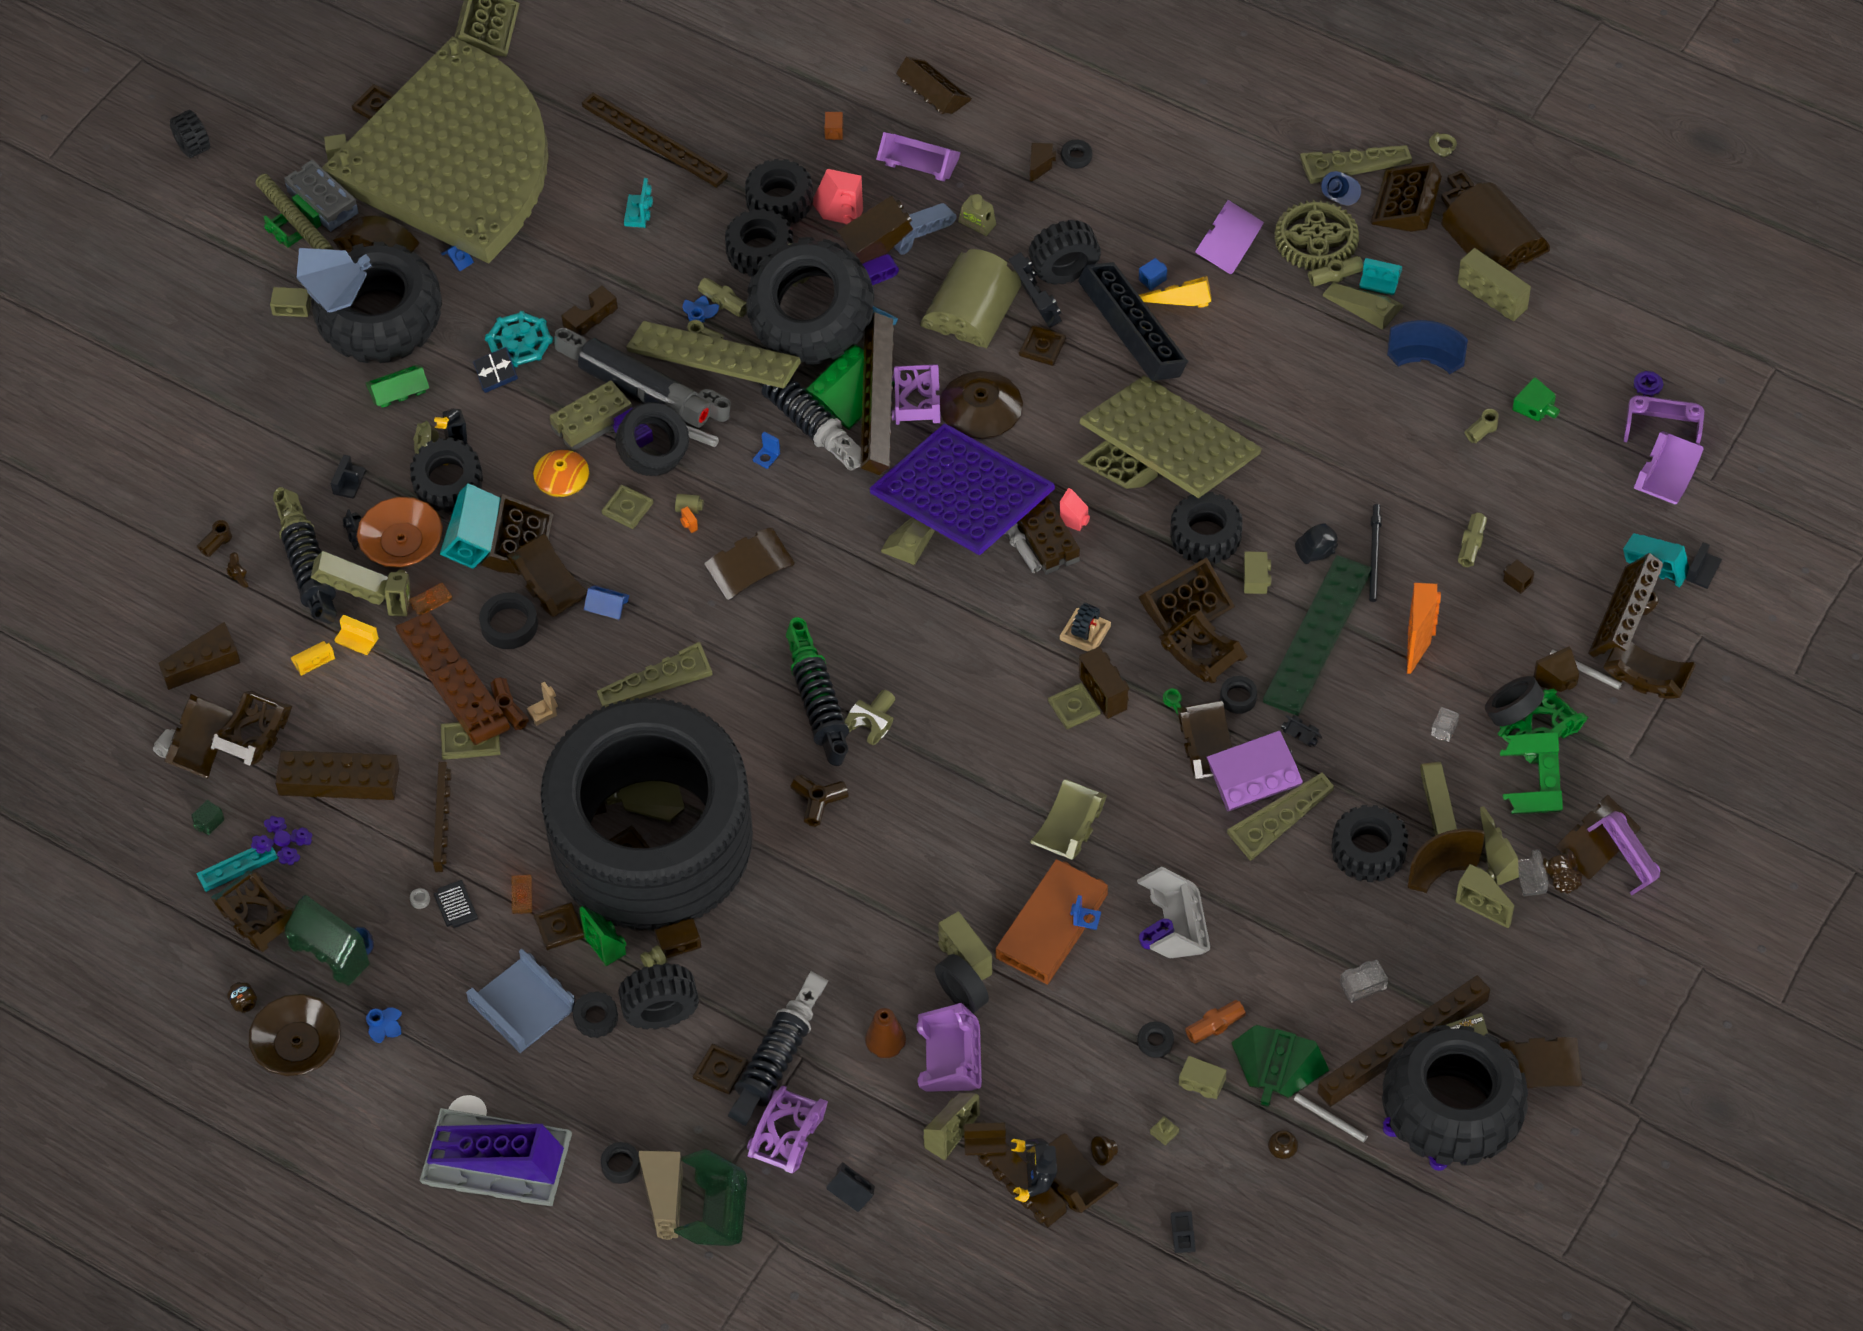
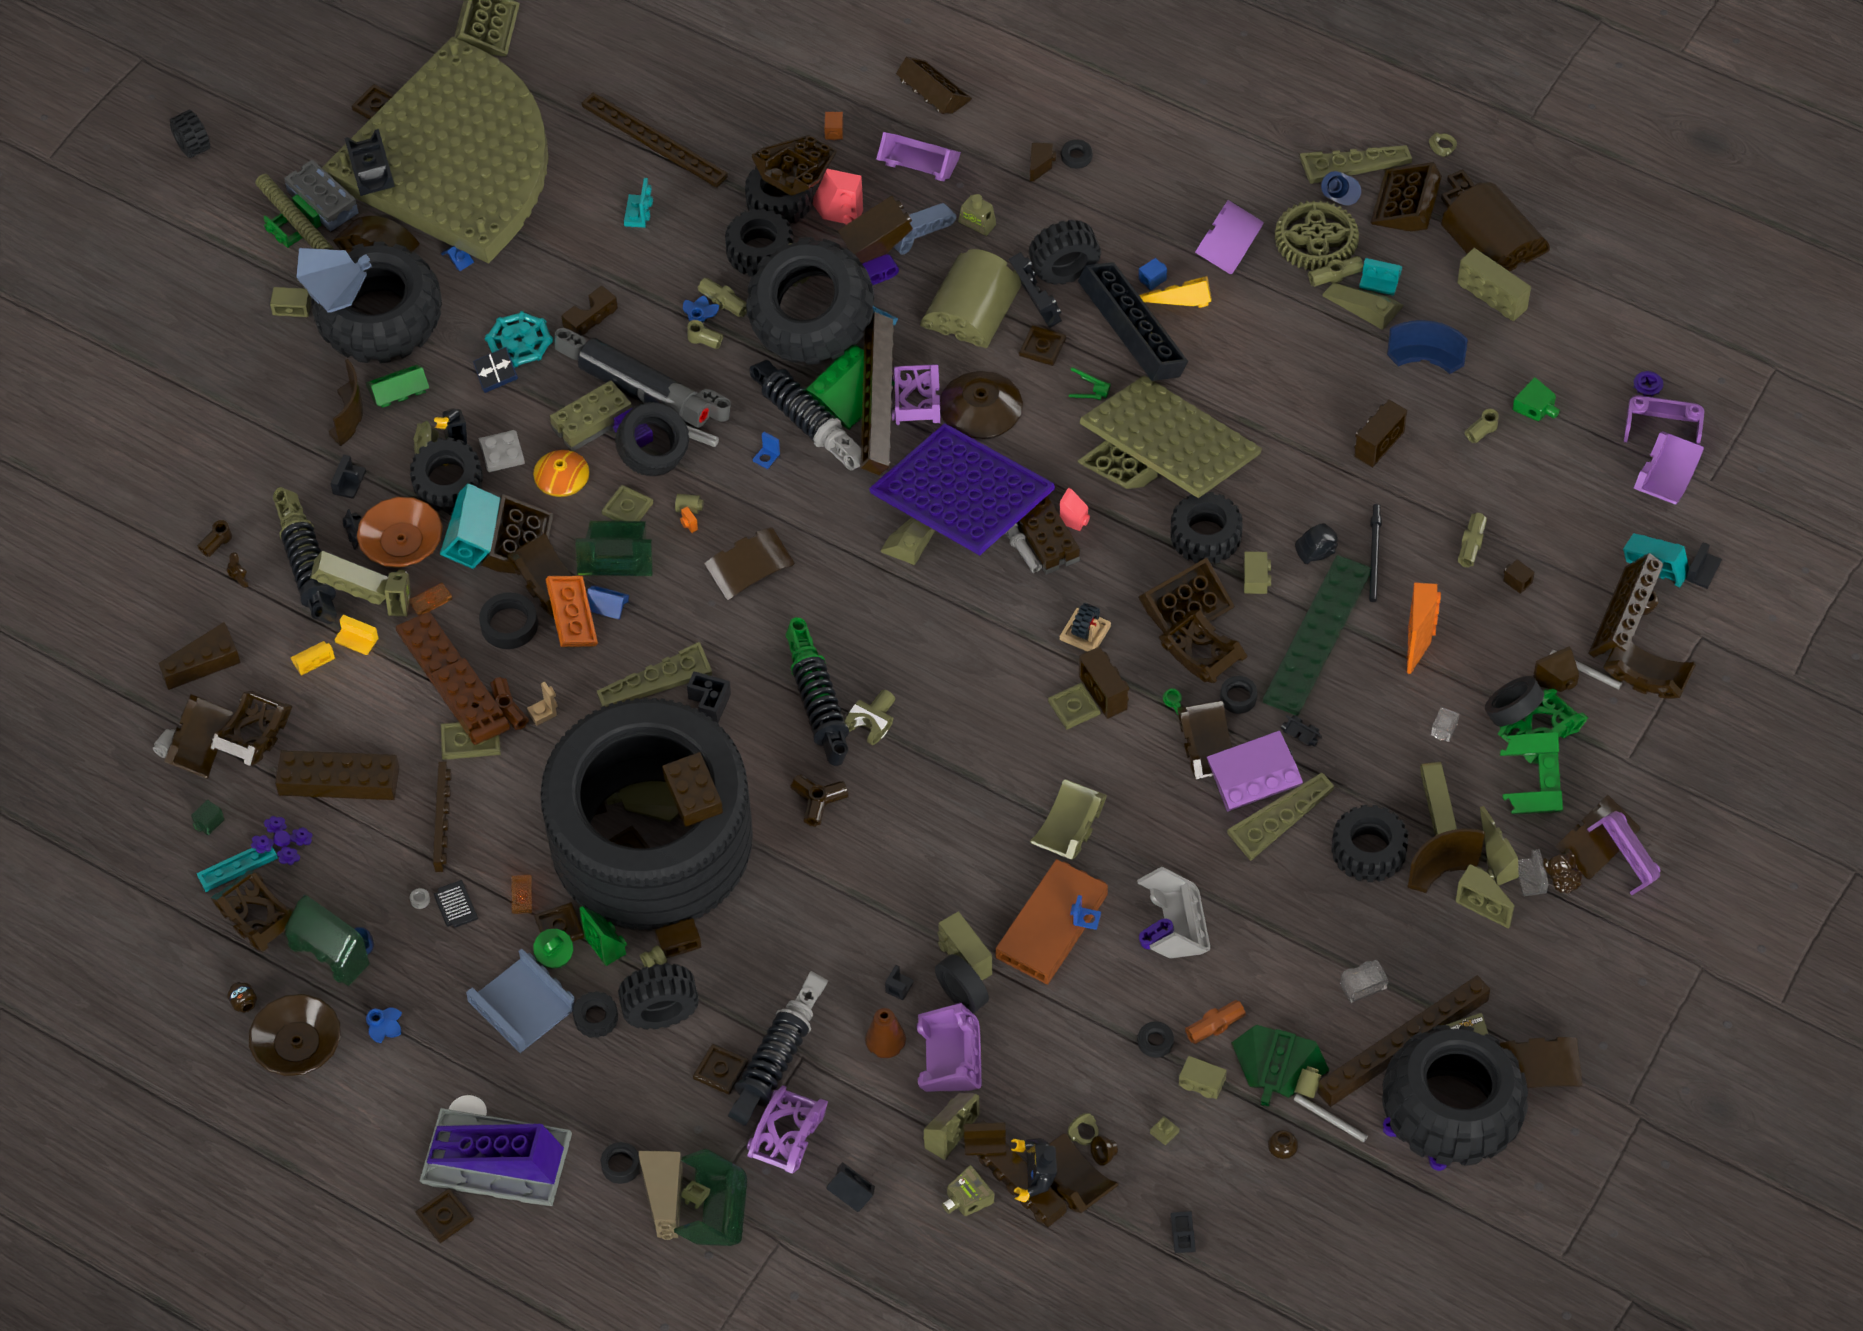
(334, 144): olive brick -> none
(349, 418): none -> dark brown panel
(372, 174): none -> black piece
(444, 1215): none -> dark brown tile
(501, 451): none -> light grey bracket
(553, 948): none -> green tile
(571, 611): none -> orange tile
(615, 549): none -> clear green windscreen
(692, 789): none -> dark brown brick
(695, 1193): none -> olive tile
(710, 692): none -> black brick
(713, 354): olive plate -> none
(794, 163): none -> dark brown wedge
(898, 984): none -> black panel
(968, 1193): none -> olive torso
(1073, 1133): none -> olive piece
(1100, 388): none -> green plant
(1308, 1082): none -> olive brick
(1380, 433): none -> dark brown brick

